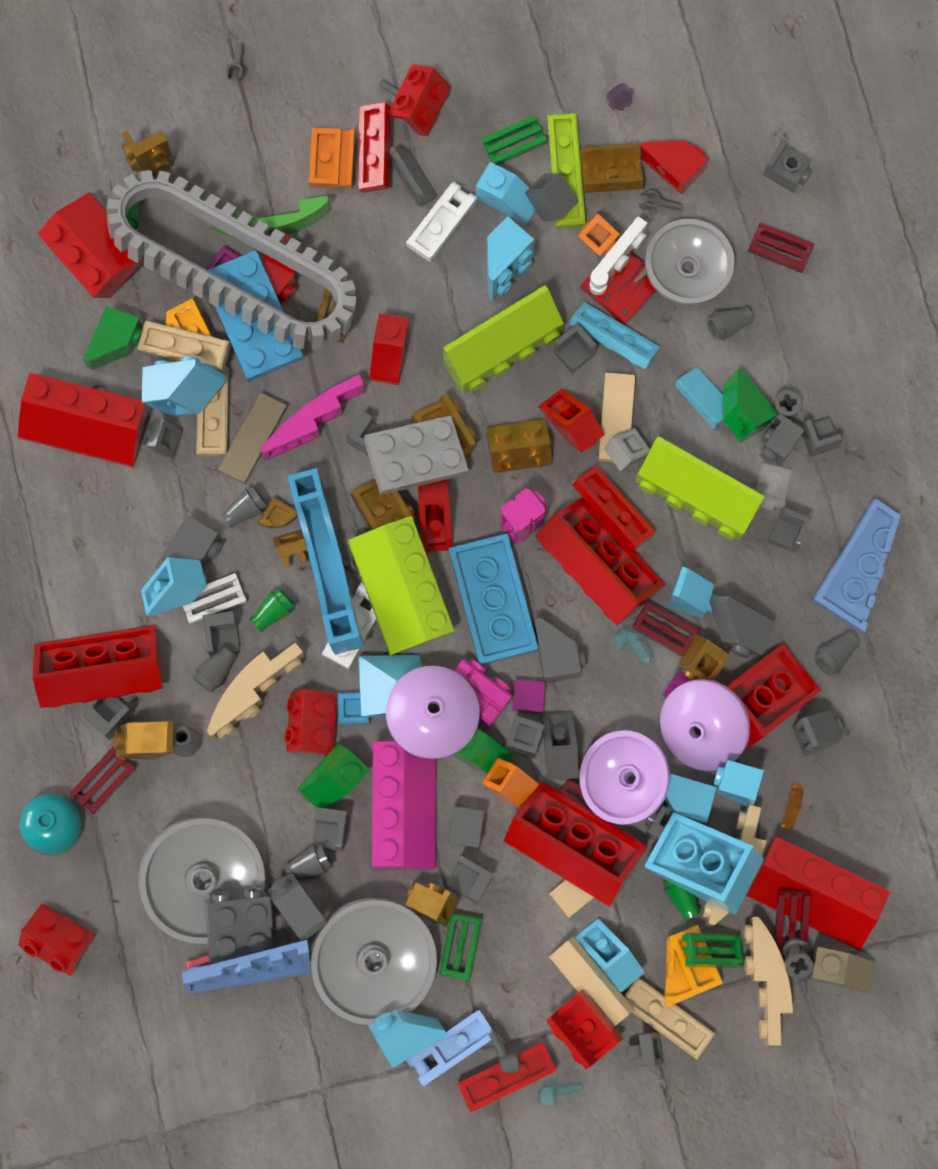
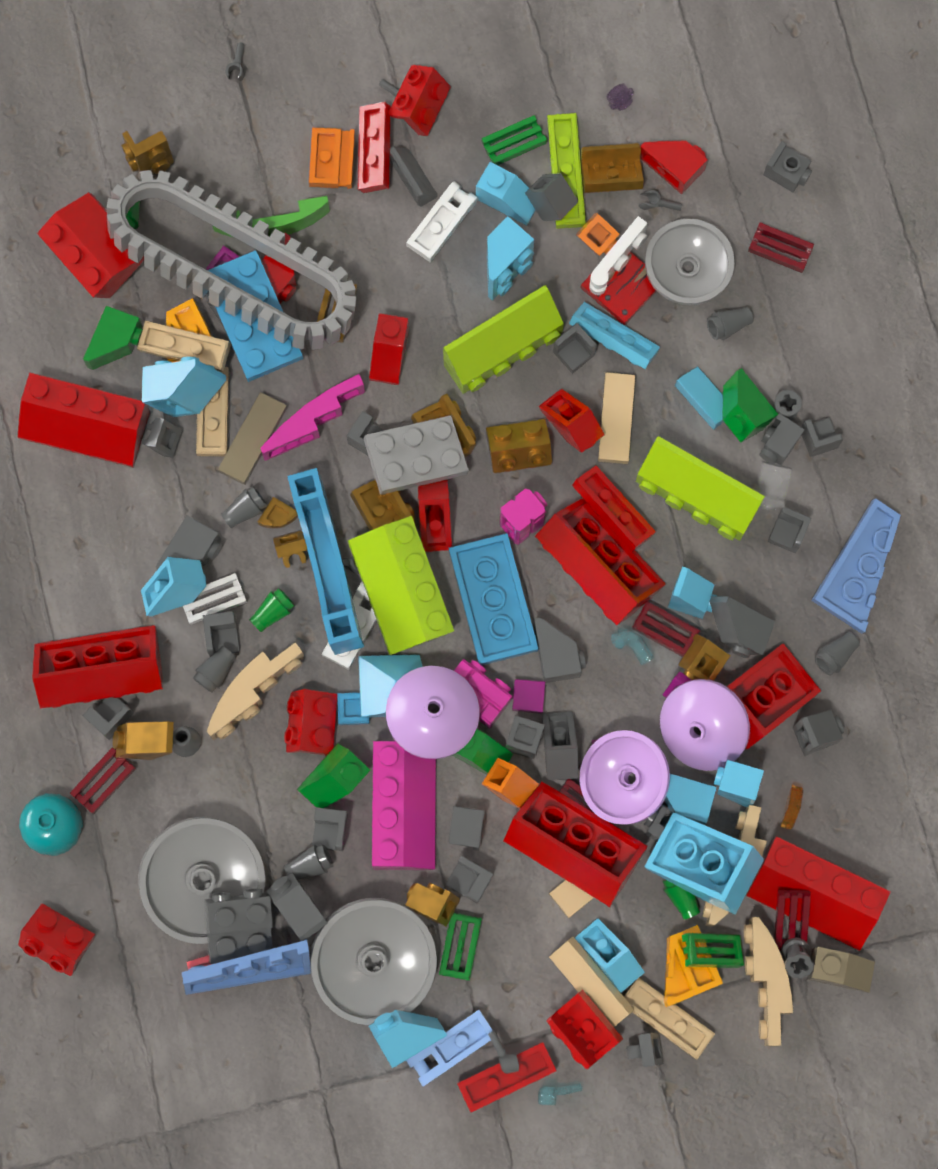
(627, 449): light grey slope -> none

